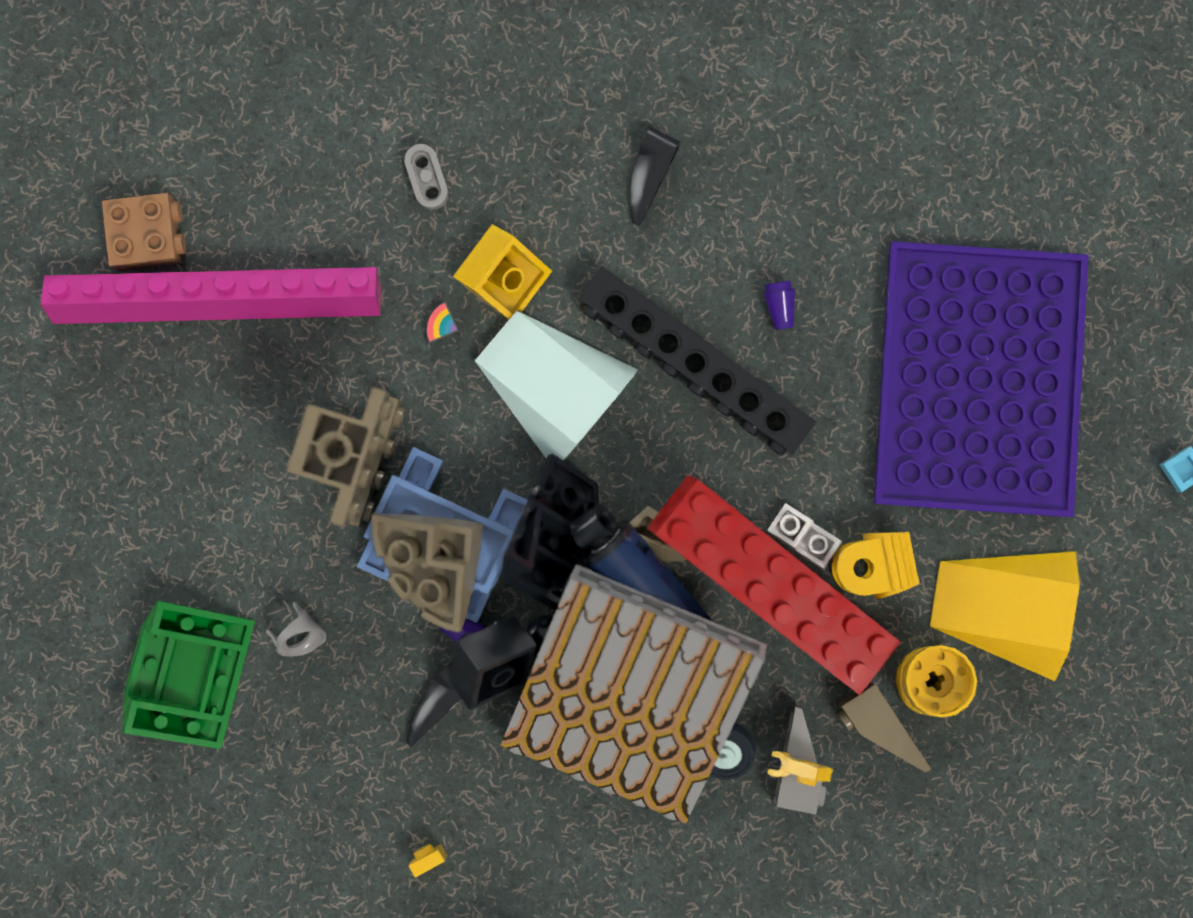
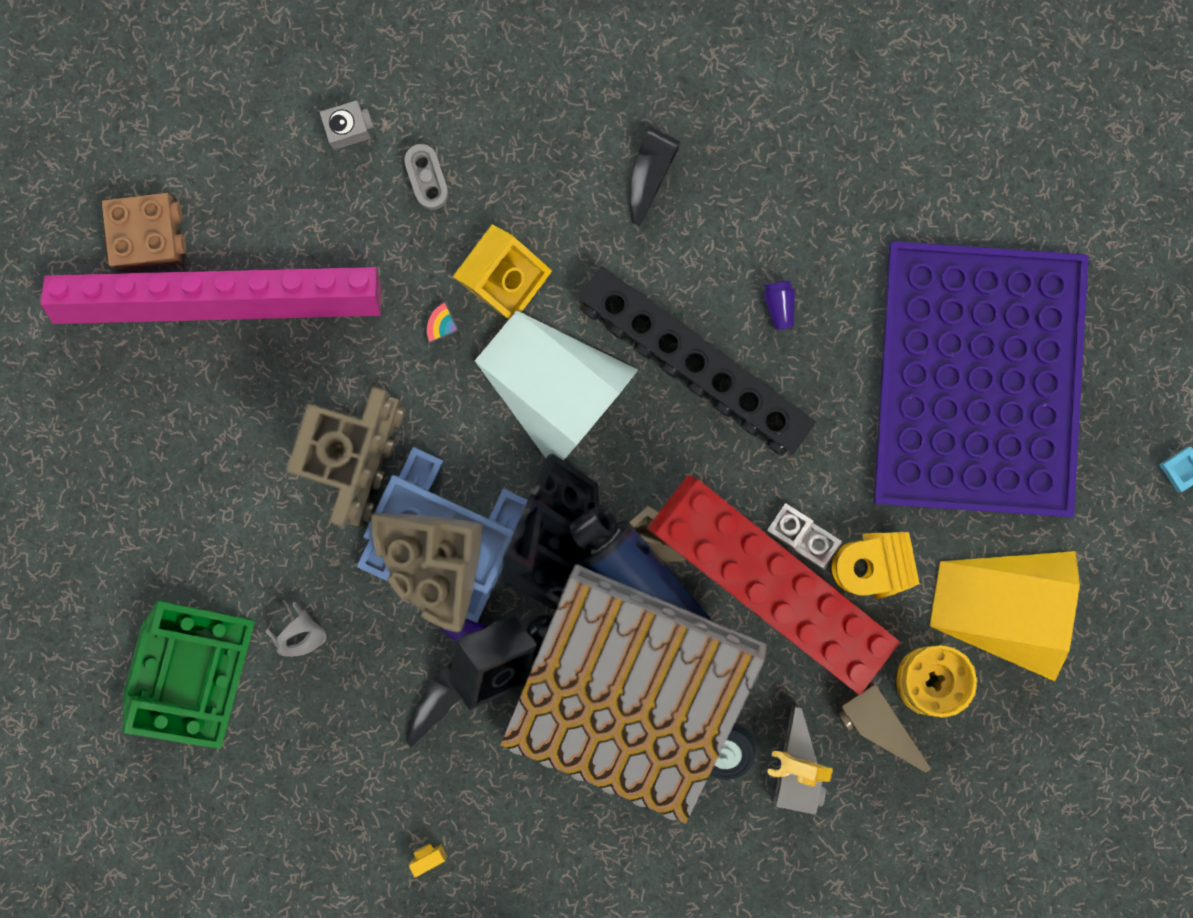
(346, 124): none -> light grey brick

